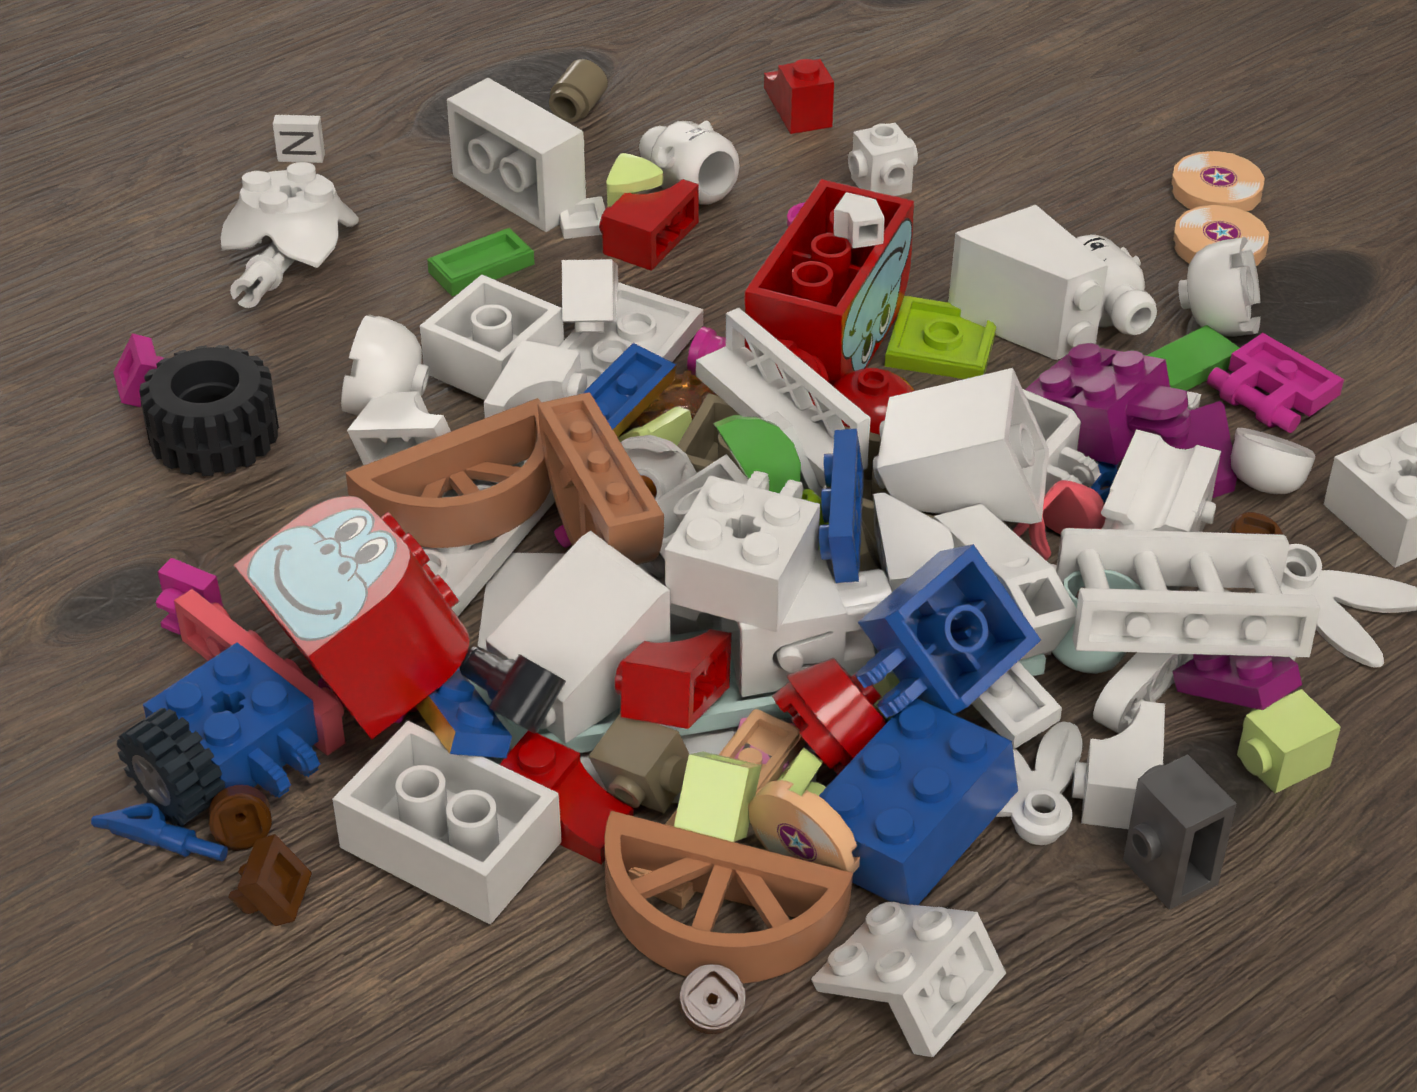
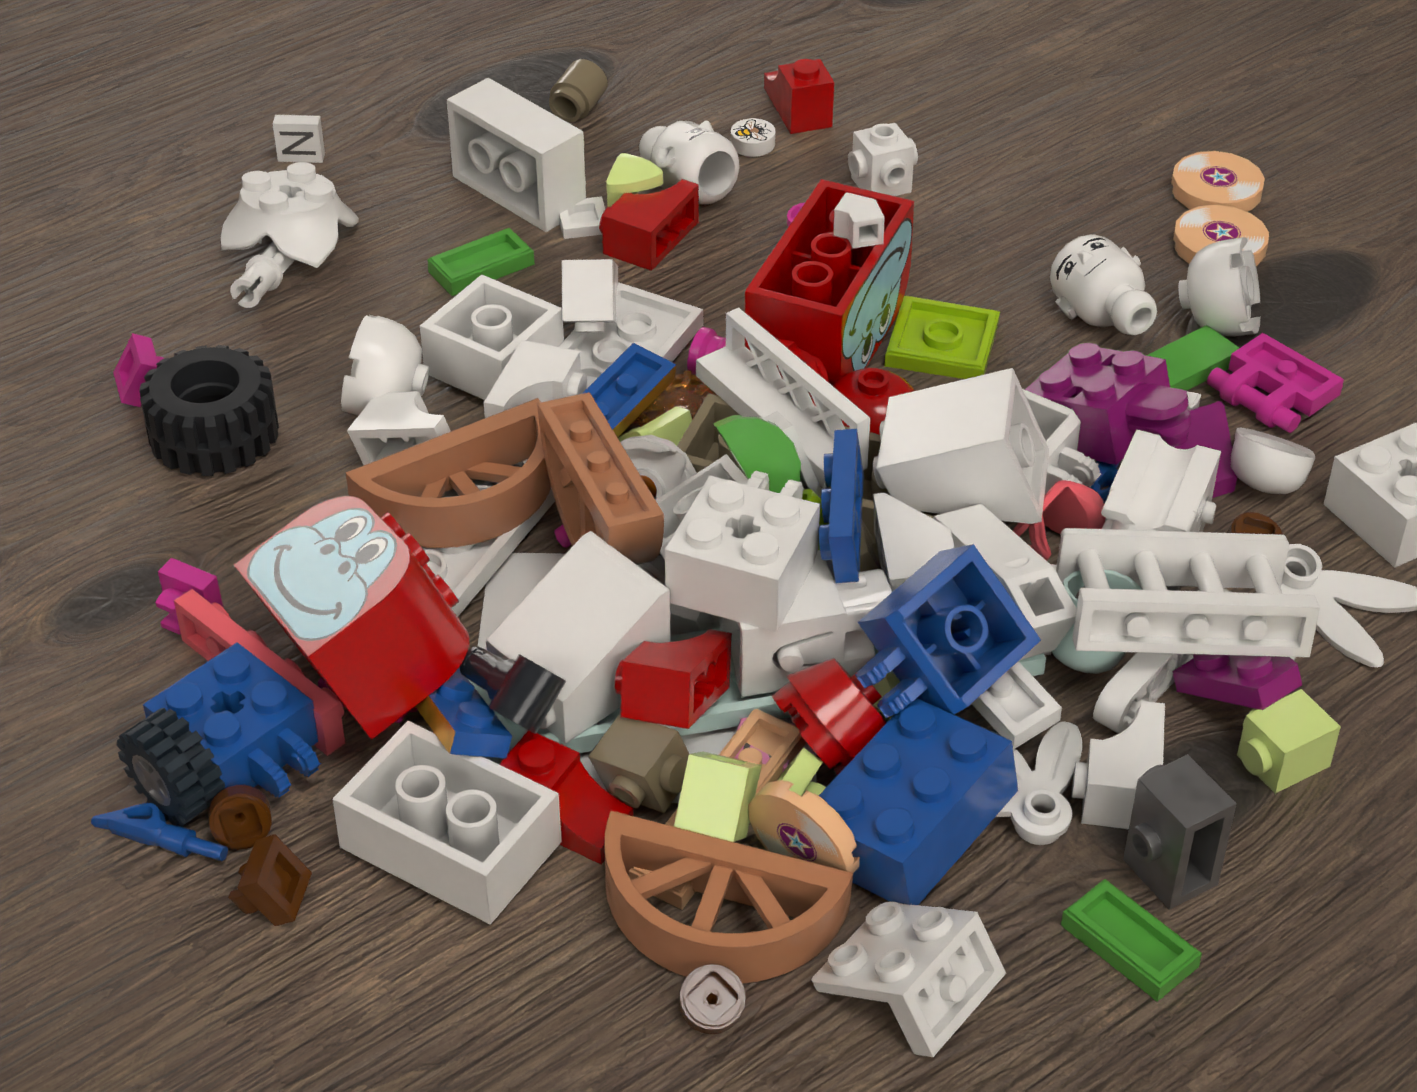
(753, 137): none -> white tile
(1029, 281): white slope -> none
(1131, 939): none -> bright green tile

